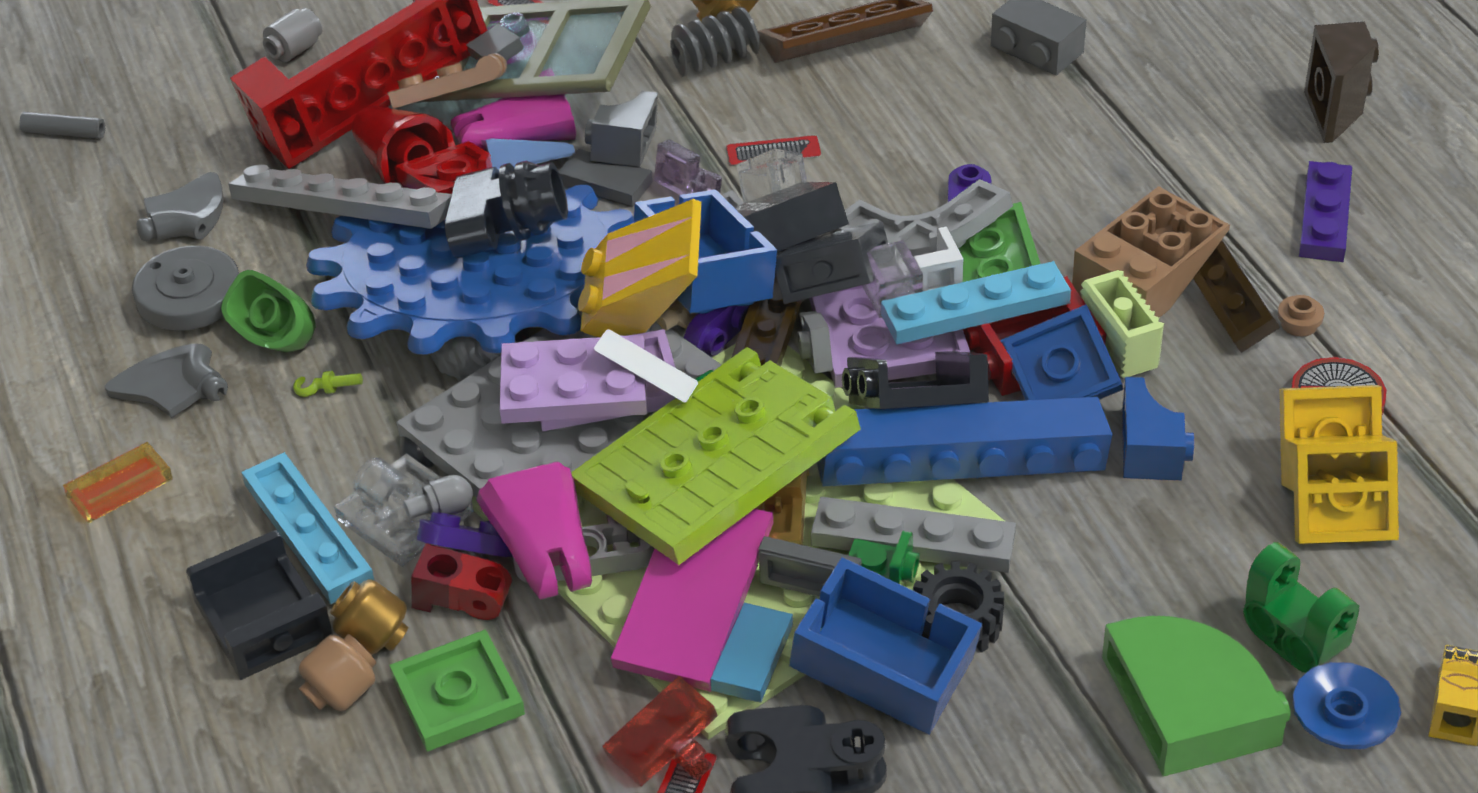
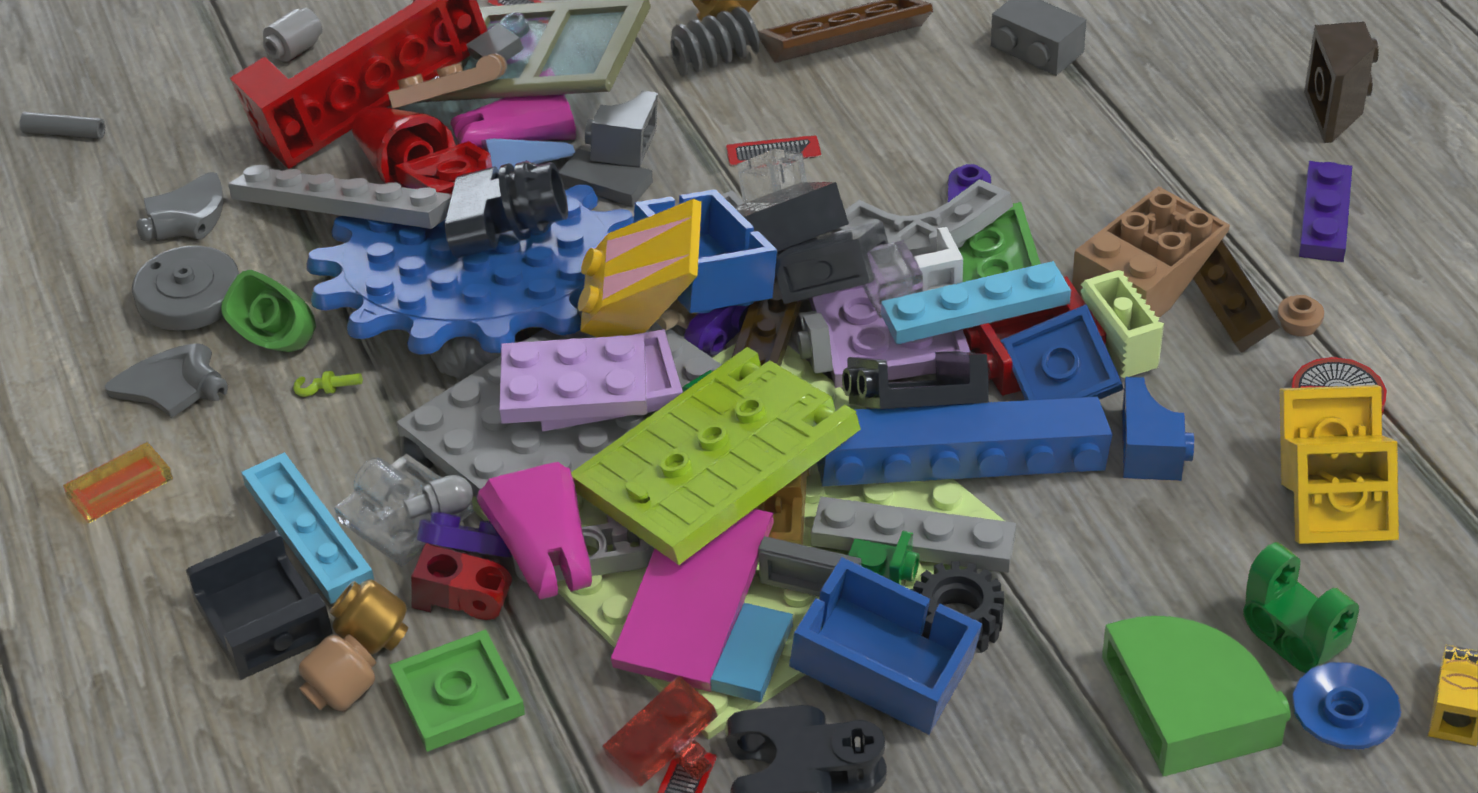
(646, 365): white sticker -> none
(680, 170): clear purple plate -> none

